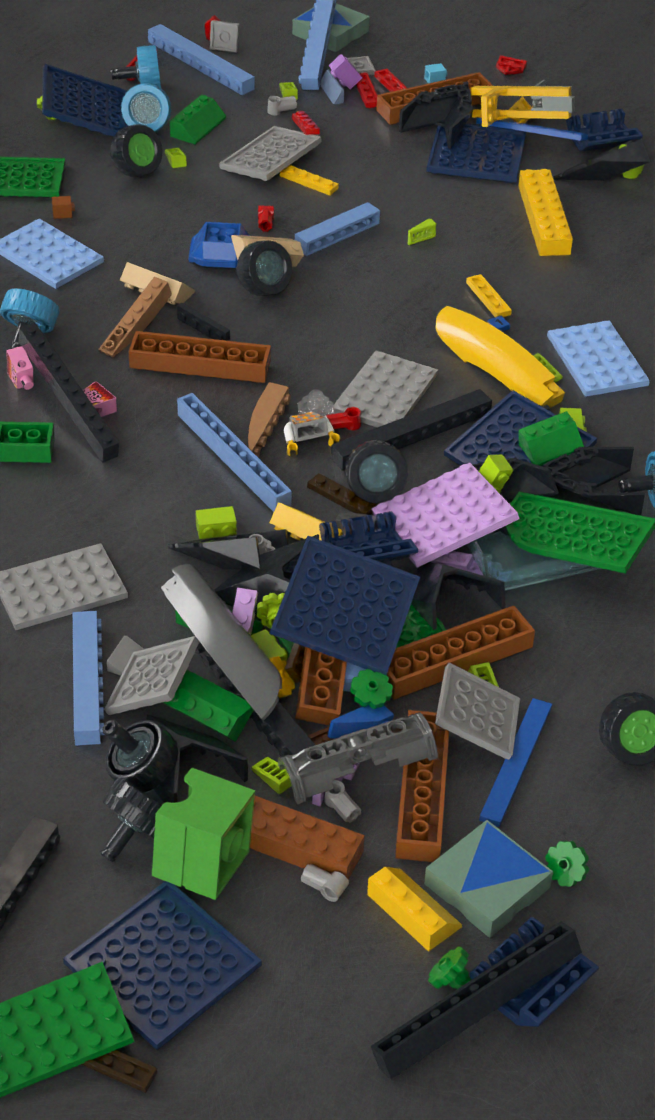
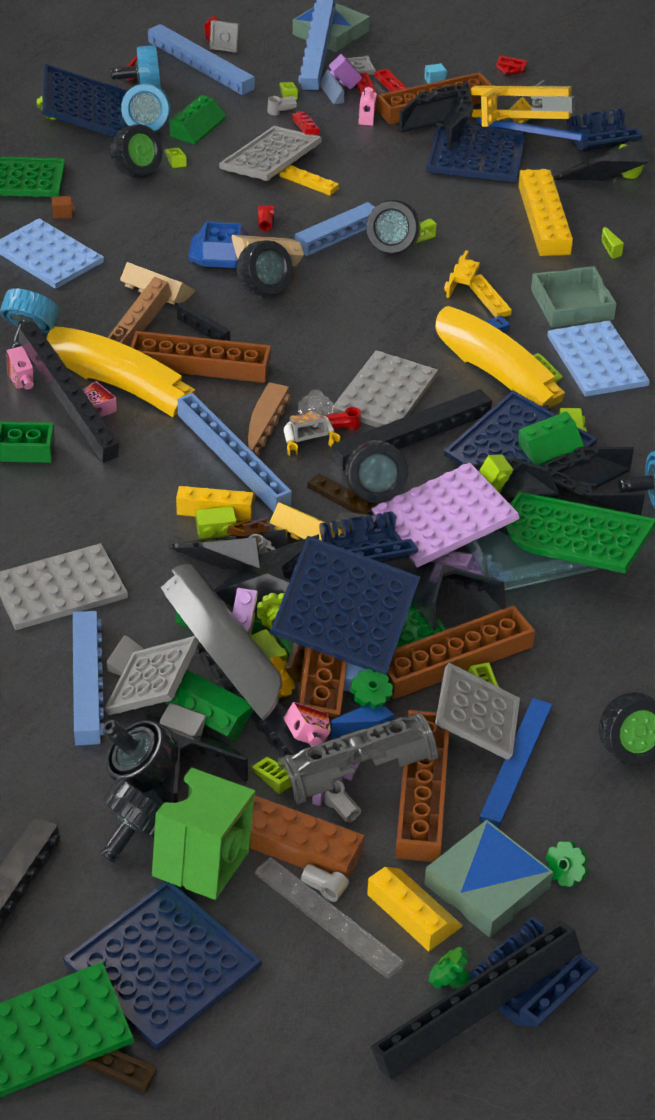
(120, 366): none -> yellow slope
(183, 720): none -> light grey slope
(193, 498): none -> yellow slope
(249, 527): none -> reddish brown slope
(307, 724): none -> bright pink torso
(329, 918): none -> clear tile
(368, 107): none -> bright pink torso
(393, 226): none -> black wheel
(463, 273): none -> yellow bracket
(573, 297): none -> sand green tile
(612, 243): none -> lime slope

